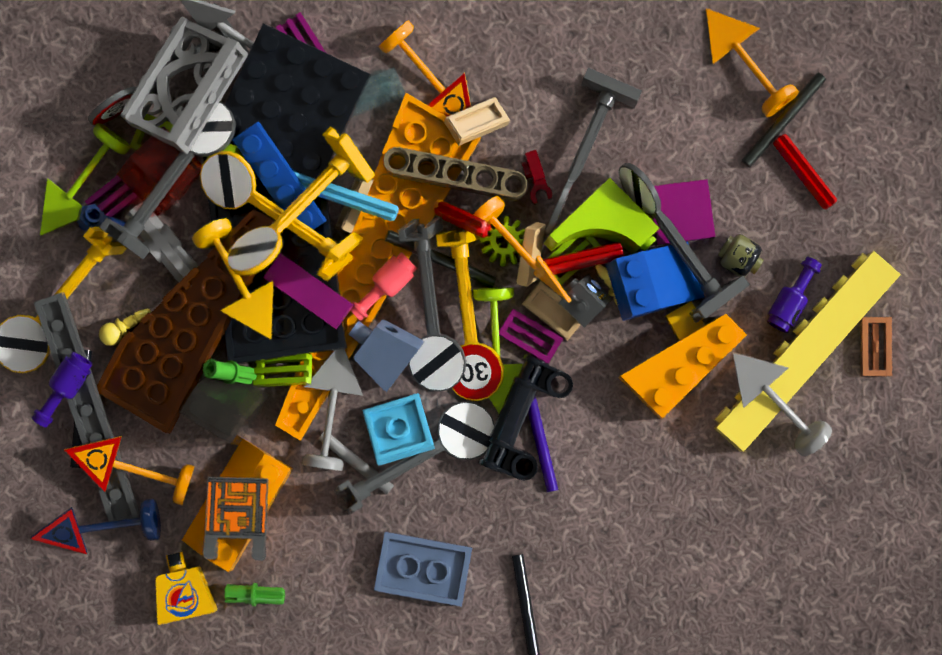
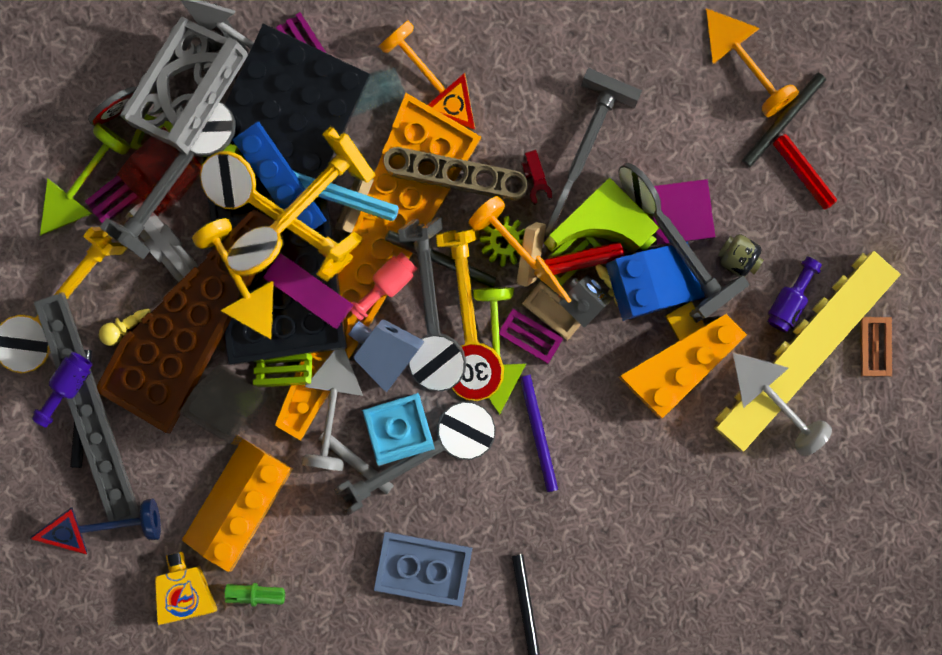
(93, 216): dark blue piece -> none
(99, 459): light orange piece -> none
(229, 372): bright green axle -> none
(236, 511): flag -> none
(462, 219): red axle -> none
(477, 121): tan tile -> none
(514, 414): black piece -> none

